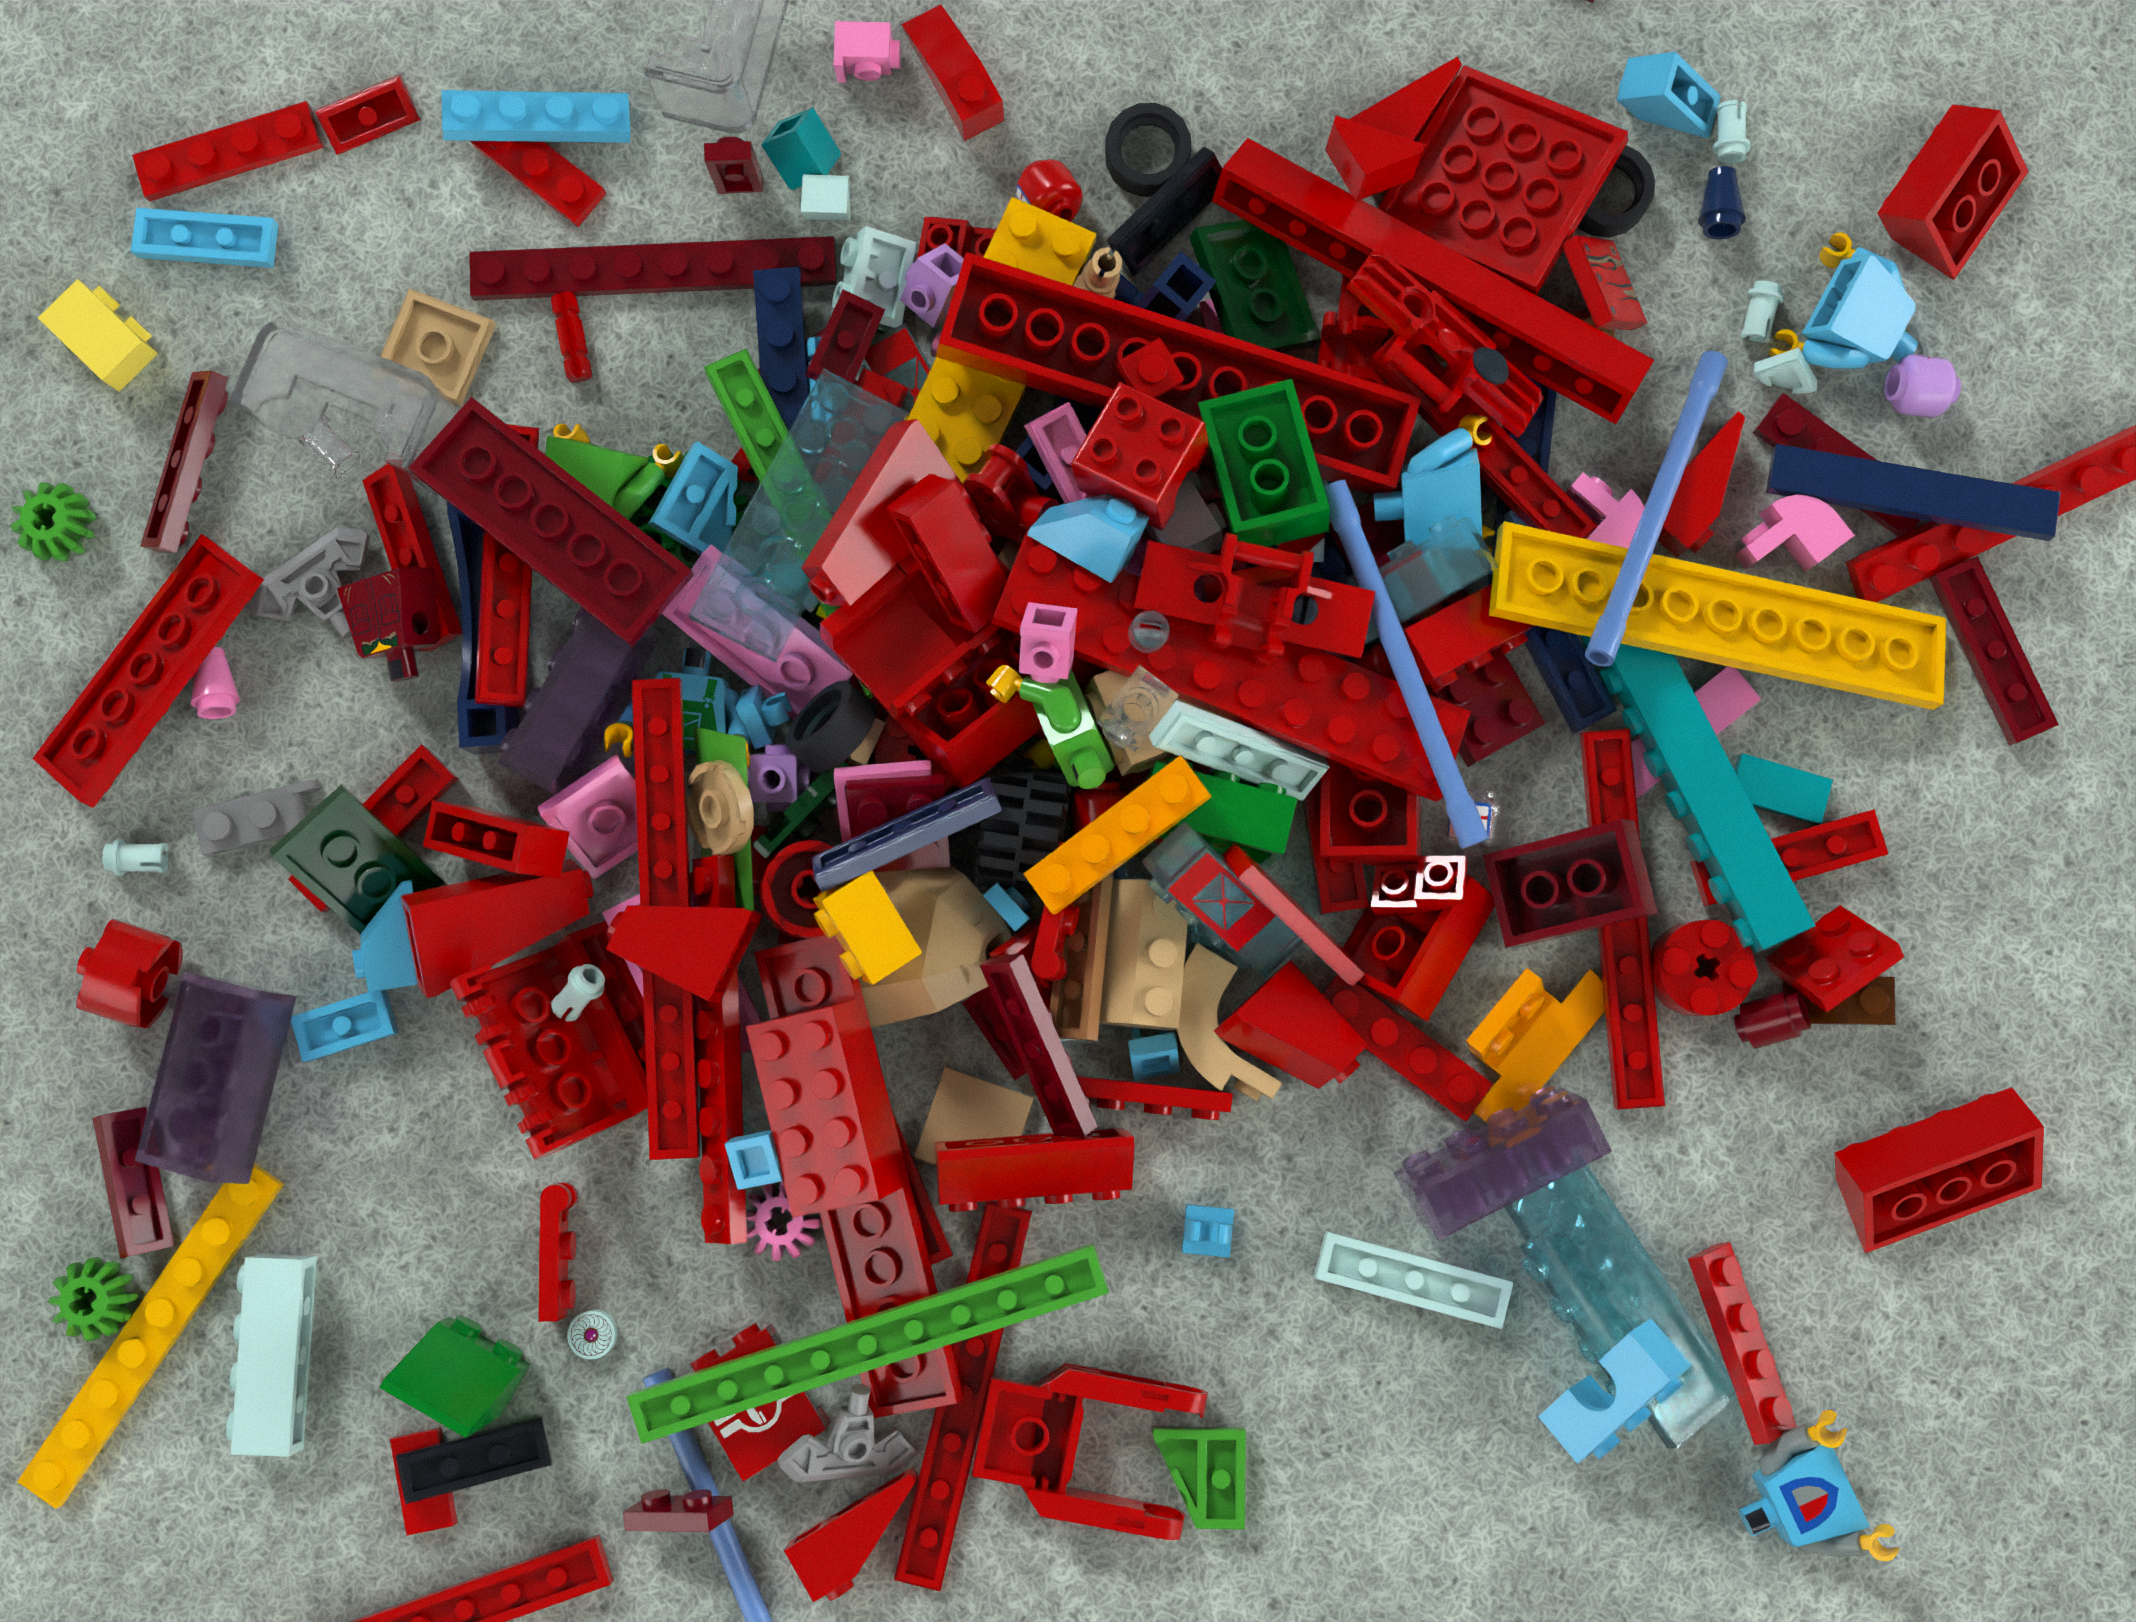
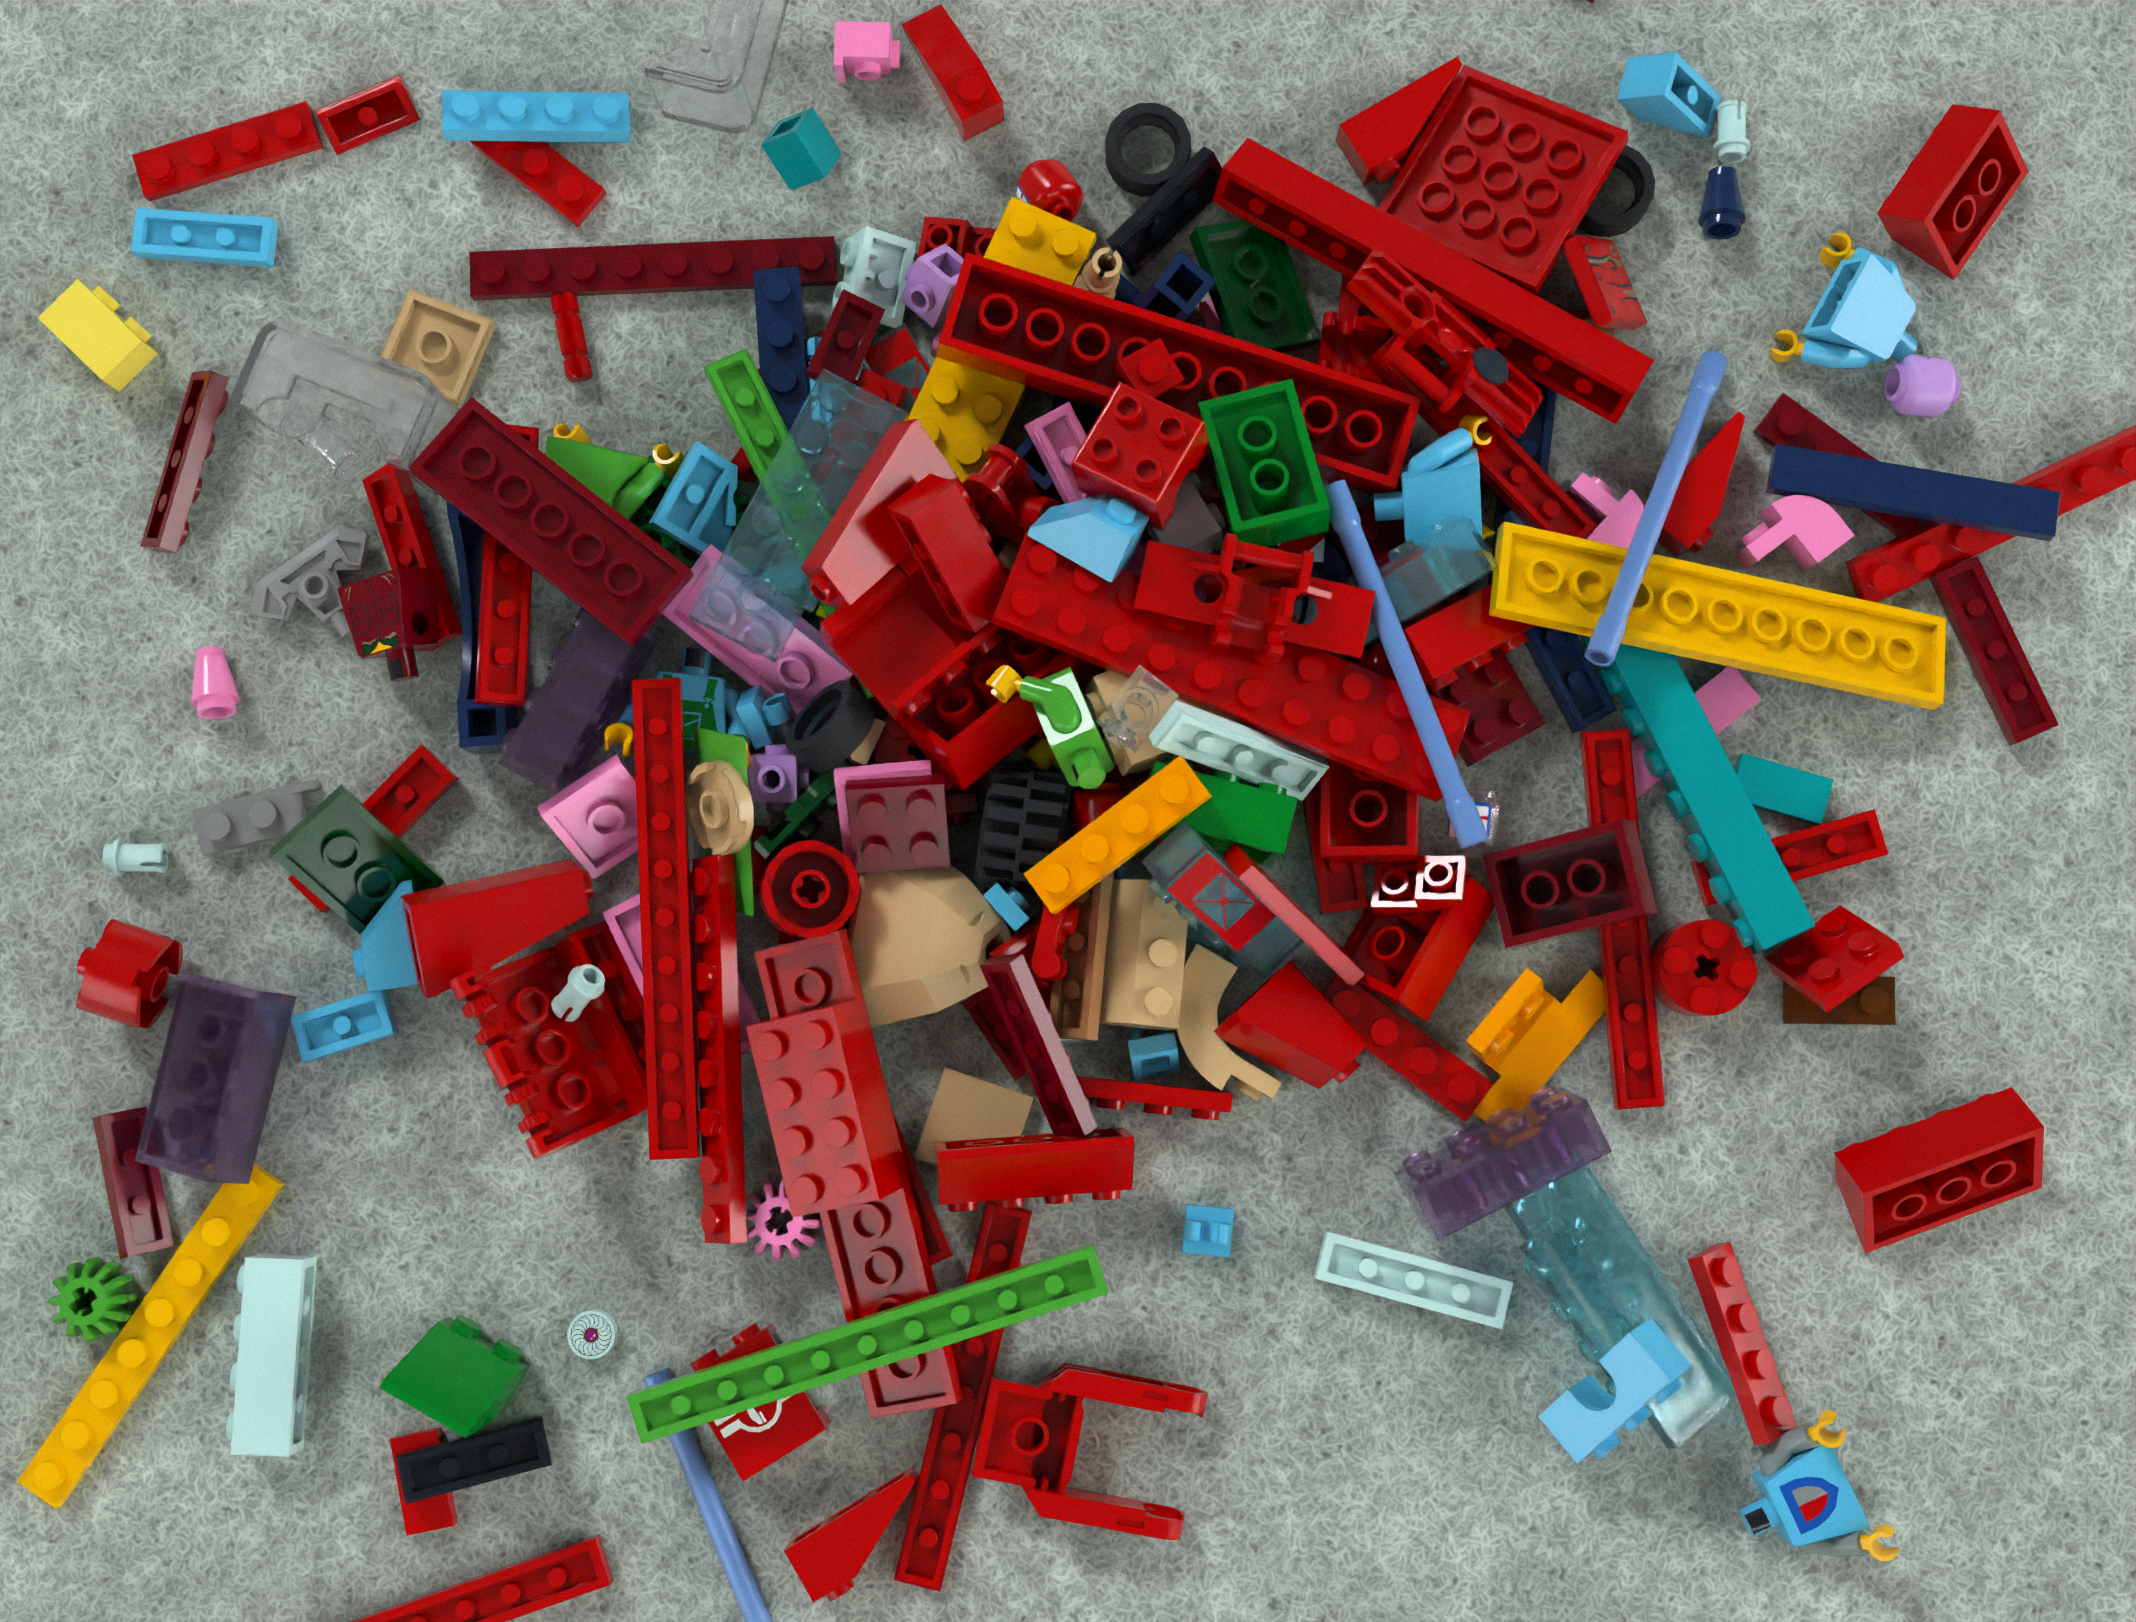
(67, 512): bright green gear -> none
(147, 670): red plate -> none
(496, 839): red brick -> none
(555, 1249): red plate -> none
(678, 1513): dark red plate -> none
(685, 944): red slope -> none
(733, 166): dark red plate -> none
(754, 1160): medium azure tile -> none
(825, 197): light aqua slope -> none
(850, 1448): light grey piece -> none
(866, 928): yellow brick -> none
(905, 834): dark blue tile -> none
(1047, 642): bright pink brick -> none
(1149, 639): clear light blue hinge -> none
(1207, 1471): bright green wing -> none
(1370, 157): red slope -> none
(1761, 311): light aqua pin -> none
(1772, 1019): dark red brick -> none
(1787, 371): light aqua tile -> none

